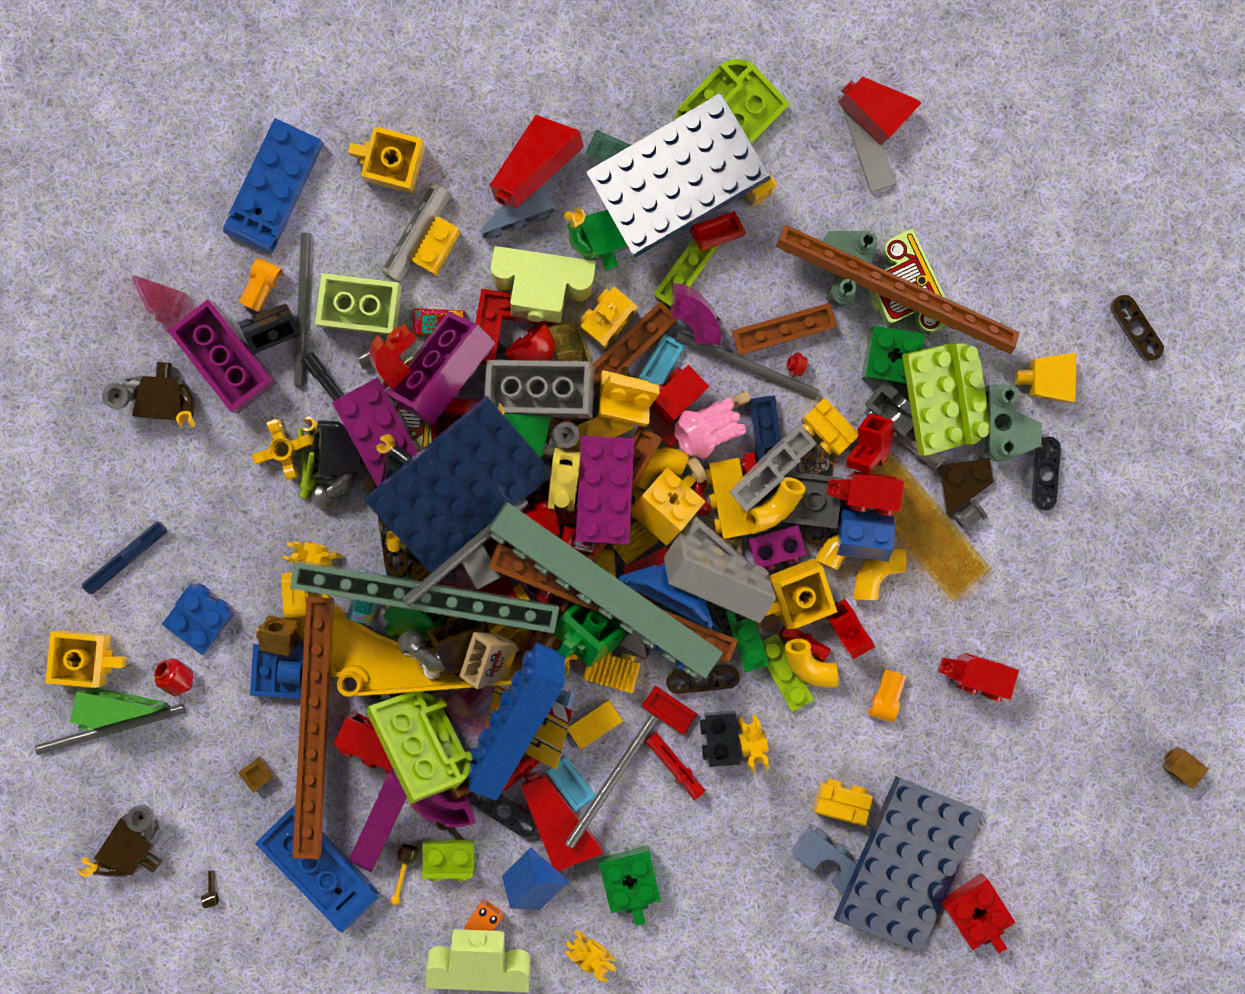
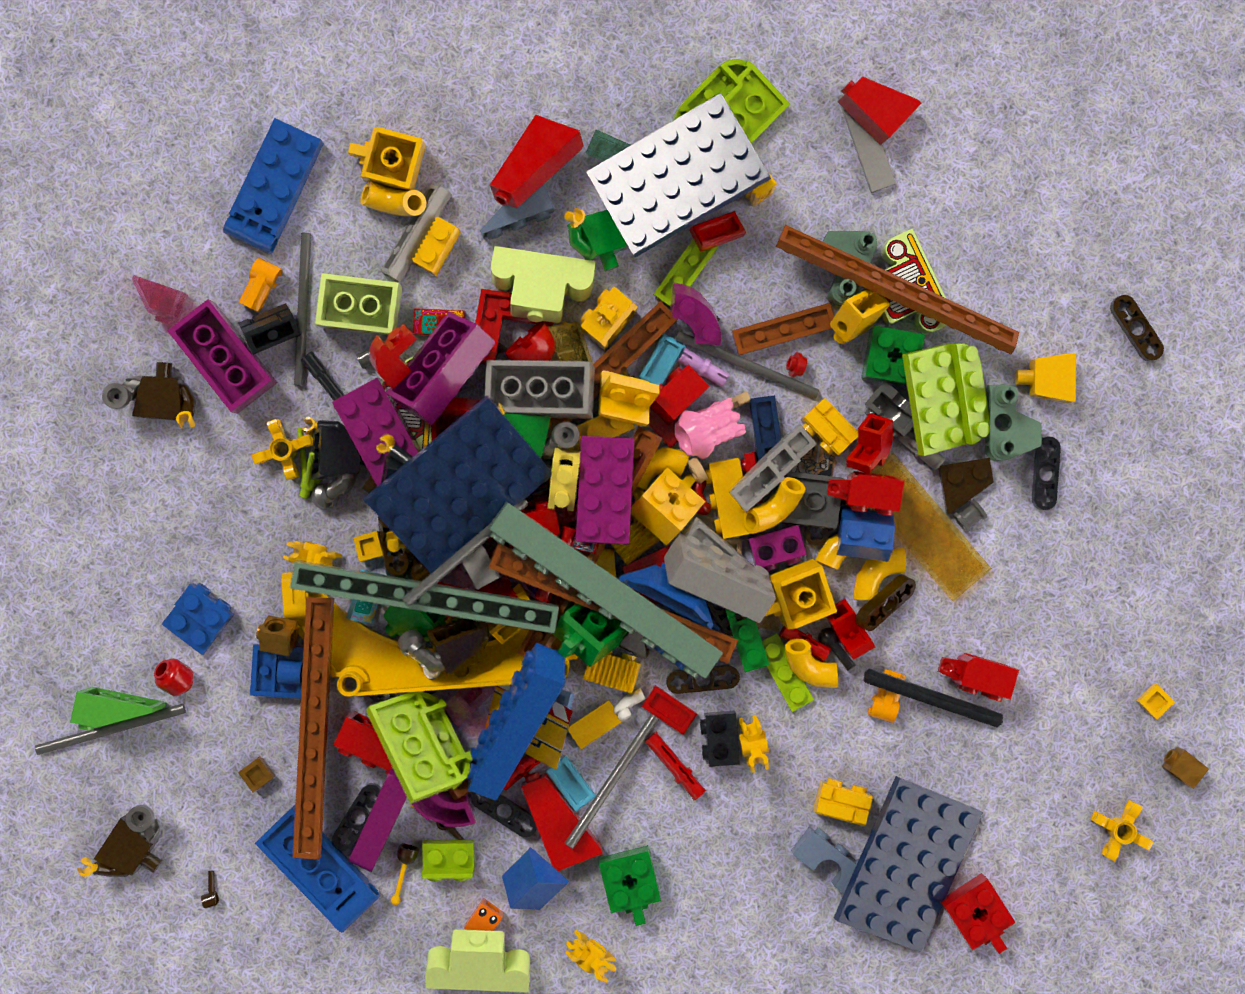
(95, 658): yellow hinge -> none
(124, 557): dark blue axle -> none
(353, 837): none -> black beam
(368, 546): none -> yellow plate
(393, 200): none -> yellow cylinder
(488, 659): tan torso -> none
(628, 701): none -> white arm
(703, 367): none -> lavender pin
(829, 638): none -> black bar
(850, 322): none -> yellow torso
(875, 612): none -> dark brown beam
(933, 698): none -> black axle
(1130, 813): none -> yellow pin
(1155, 701): none -> yellow plate

